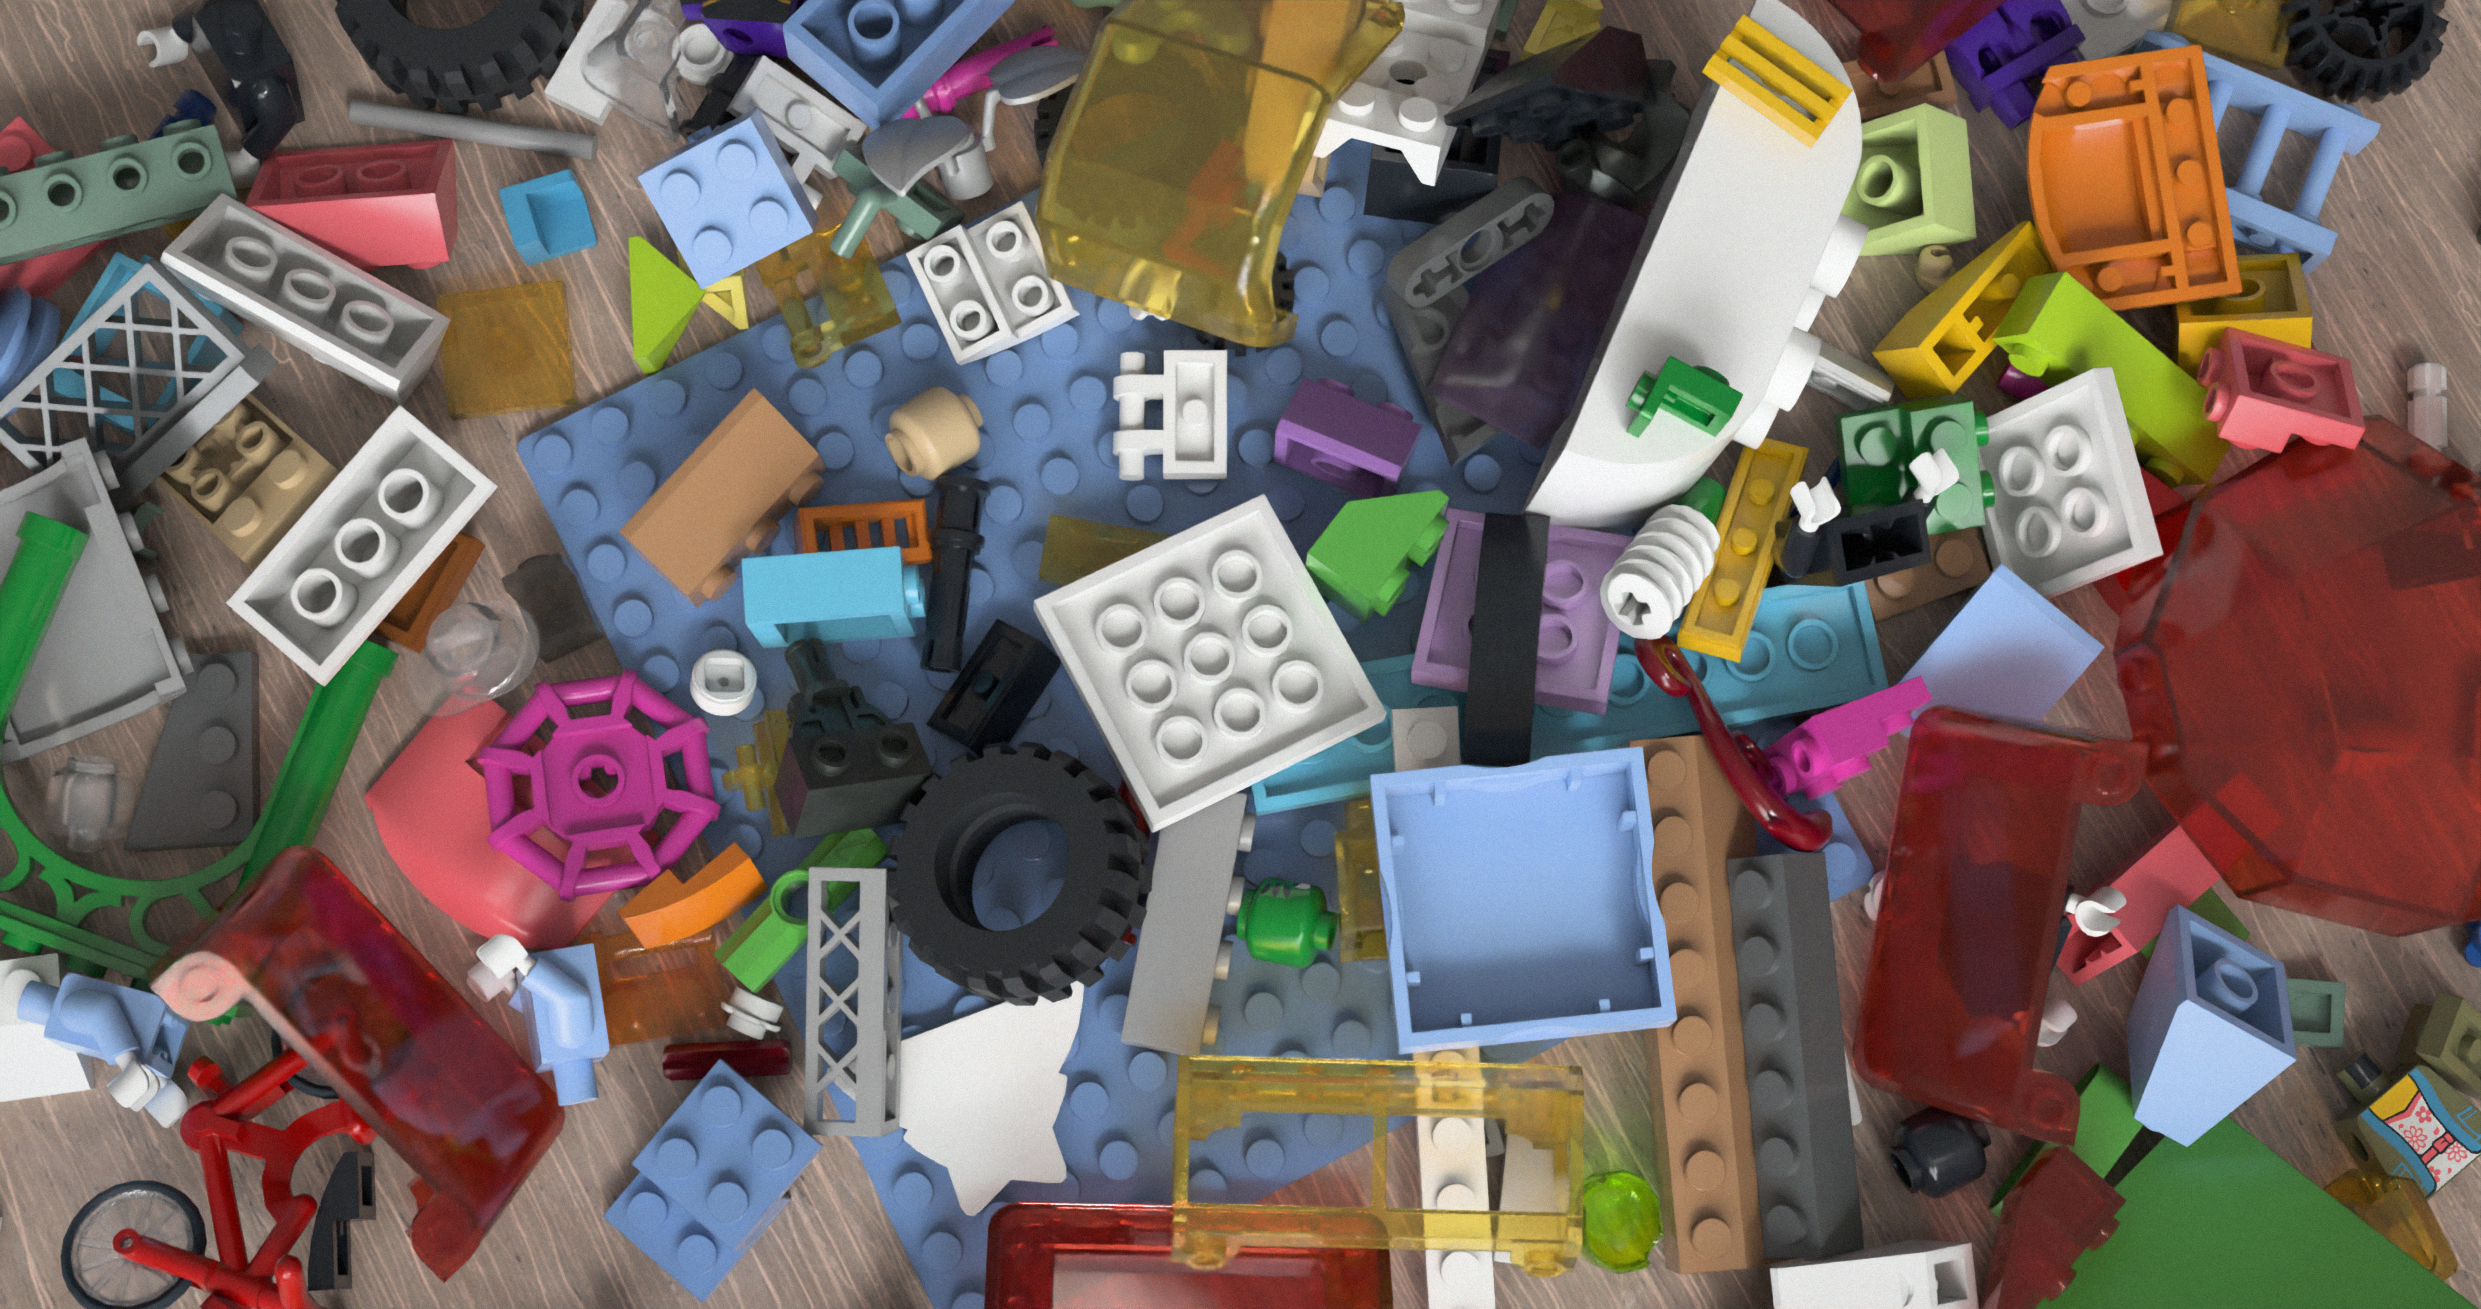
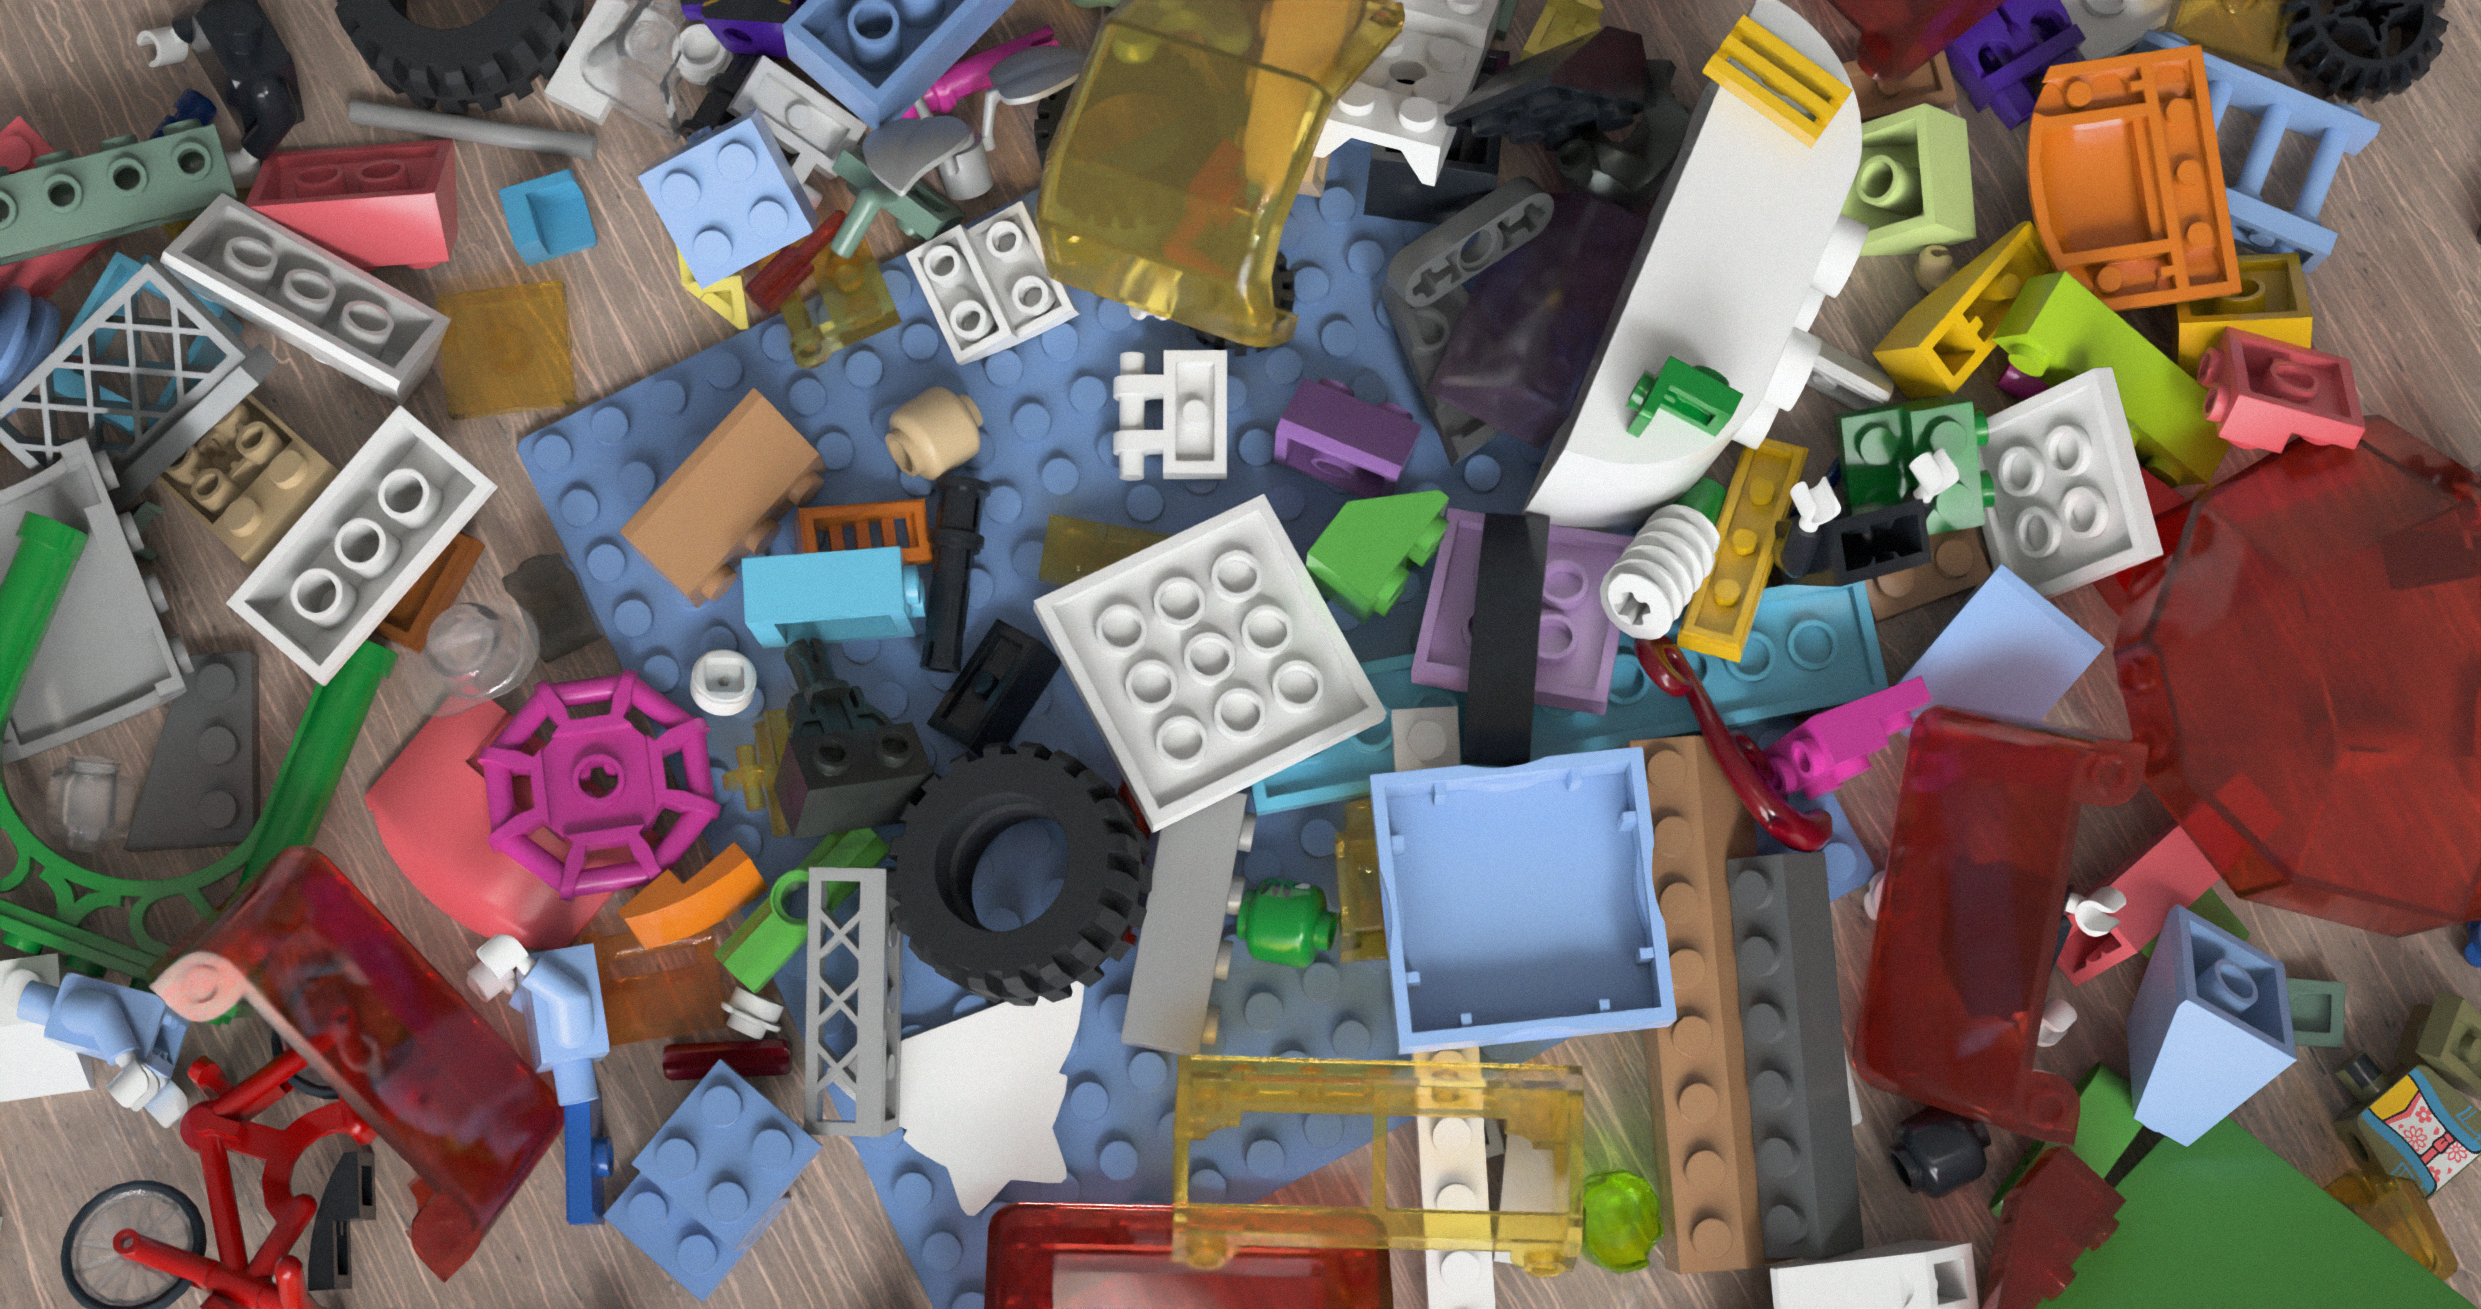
(587, 1162): none -> blue plate
(660, 304): lime slope -> none
(790, 267): none -> clear red axle
(2428, 408): white axle -> none

